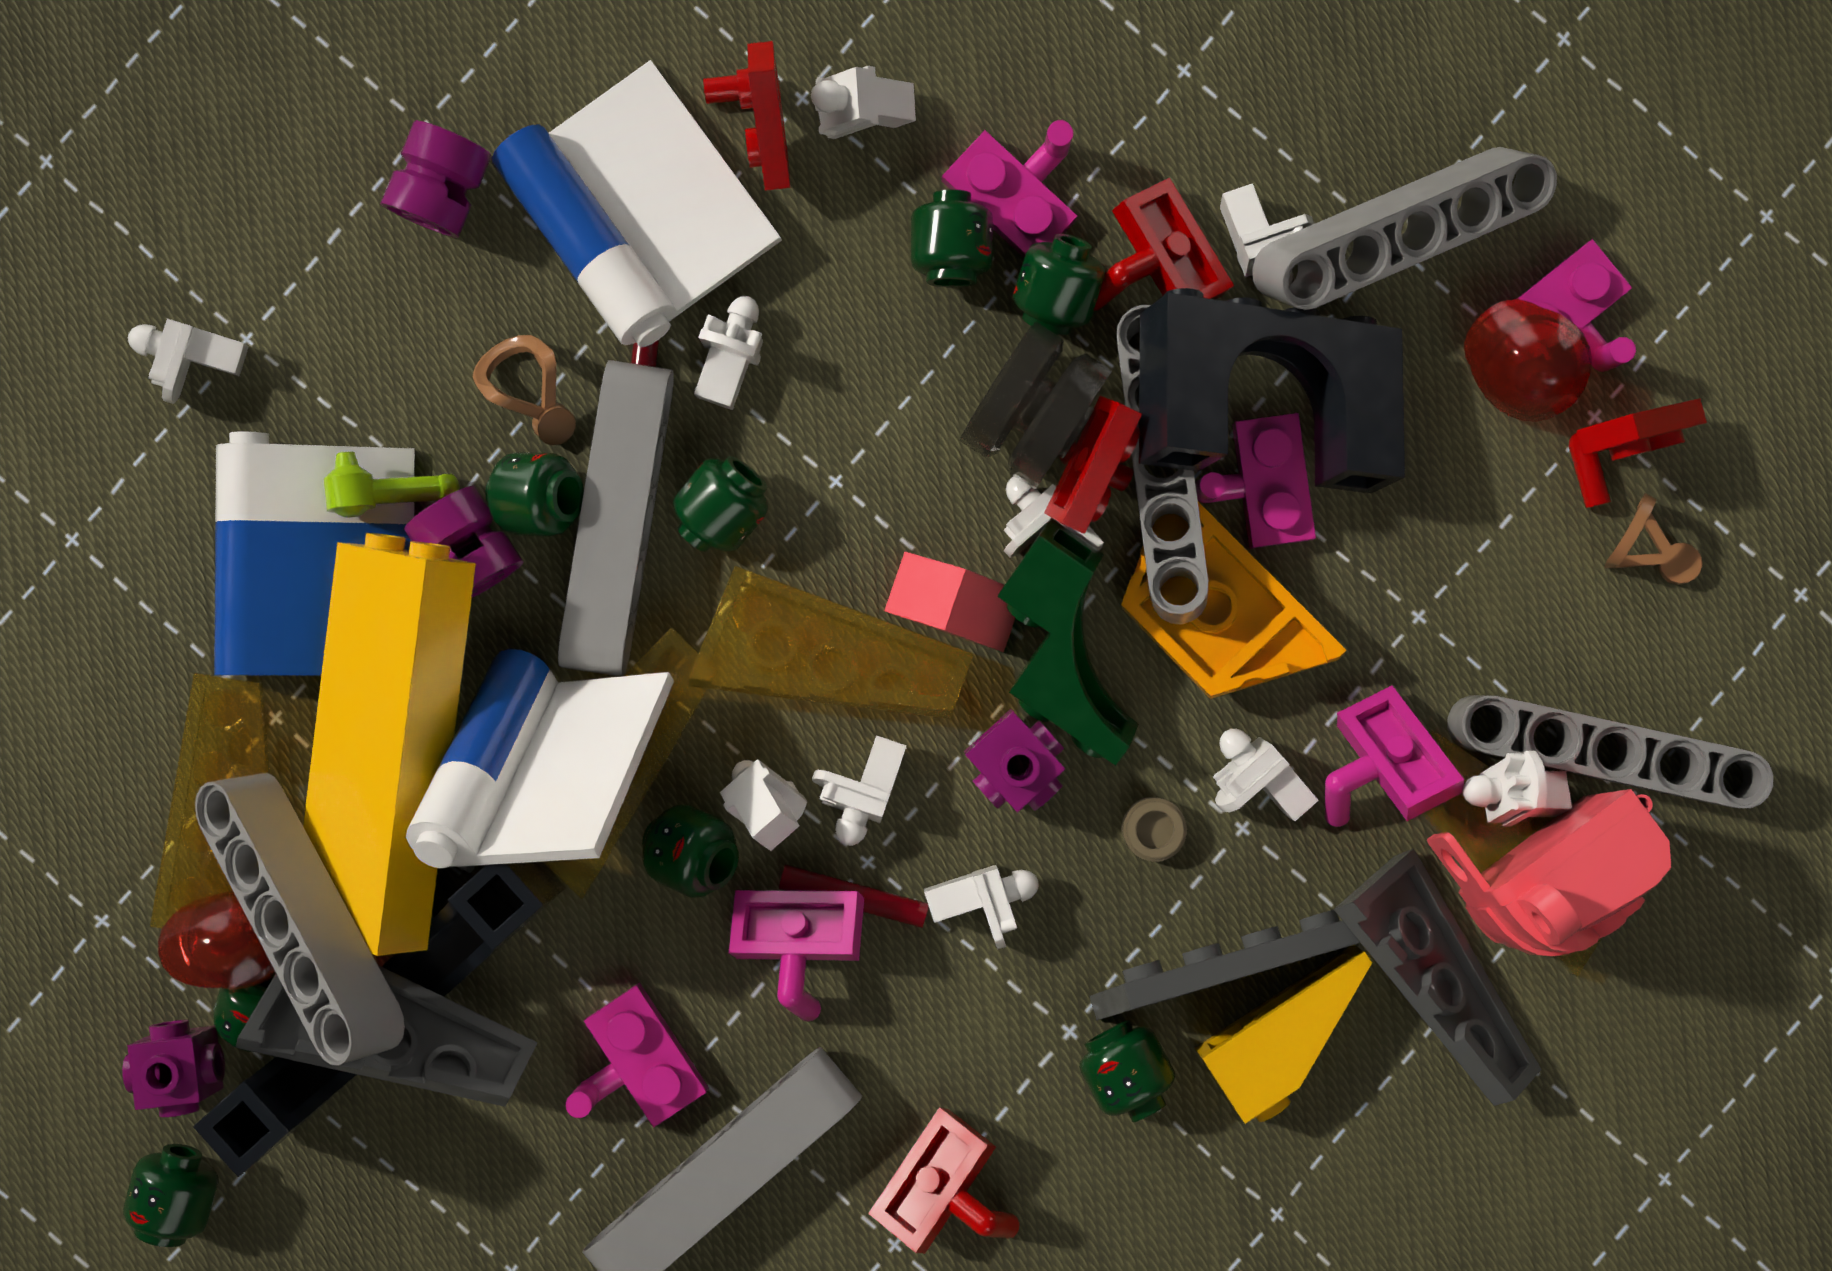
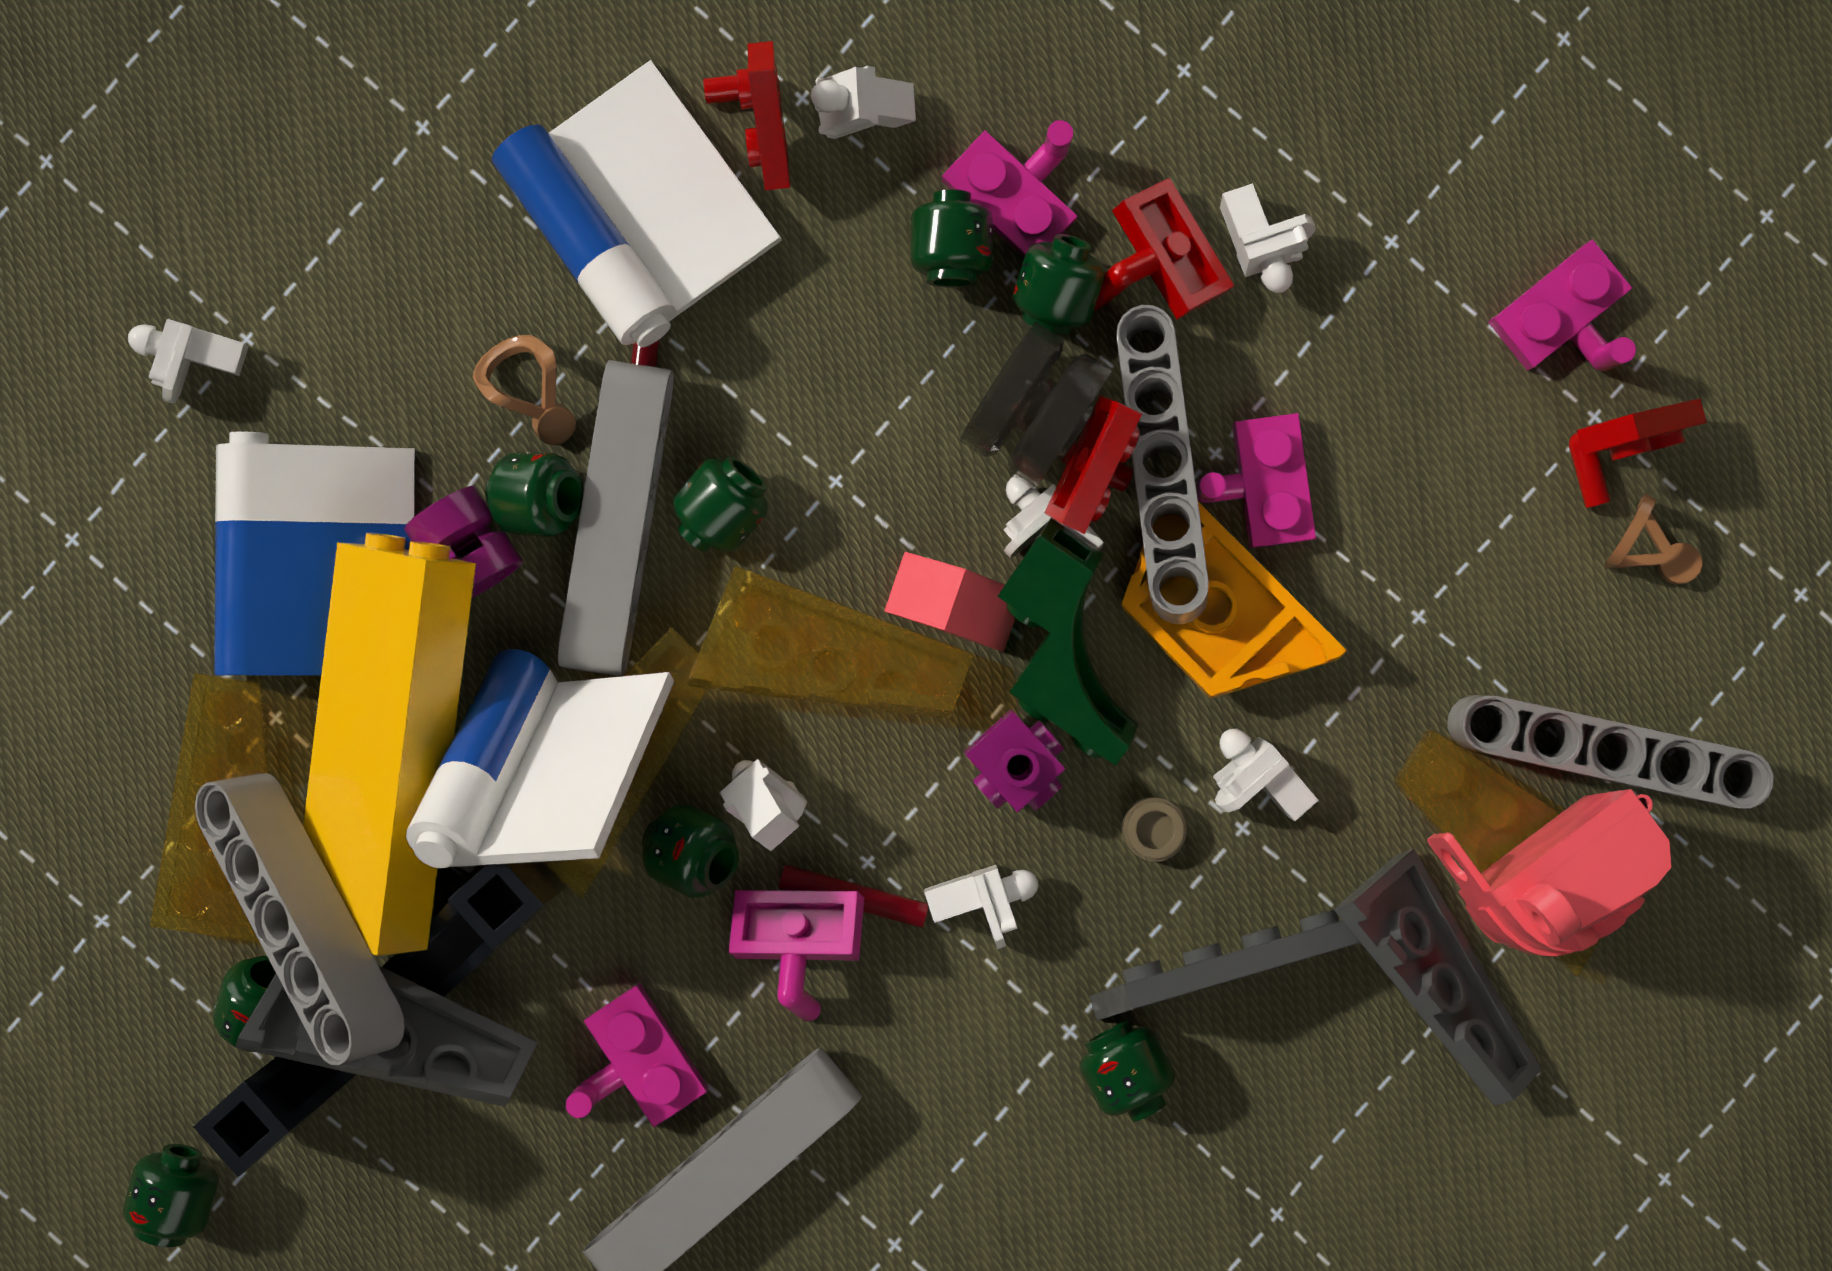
(188, 1053): magenta brick -> none
(213, 945): clear red hat -> none
(354, 491): lime piece -> none
(436, 179): magenta wheel -> none
(731, 350): white piece -> none
(865, 798): white piece -> none
(935, 1185): plate -> none
(1277, 1043): yellow slope -> none
(1343, 364): black arch -> none
(1396, 754): dark pink plate -> none
(1432, 227): light grey beam -> none
(1518, 790): white piece -> none
(1528, 359): clear red hat -> none

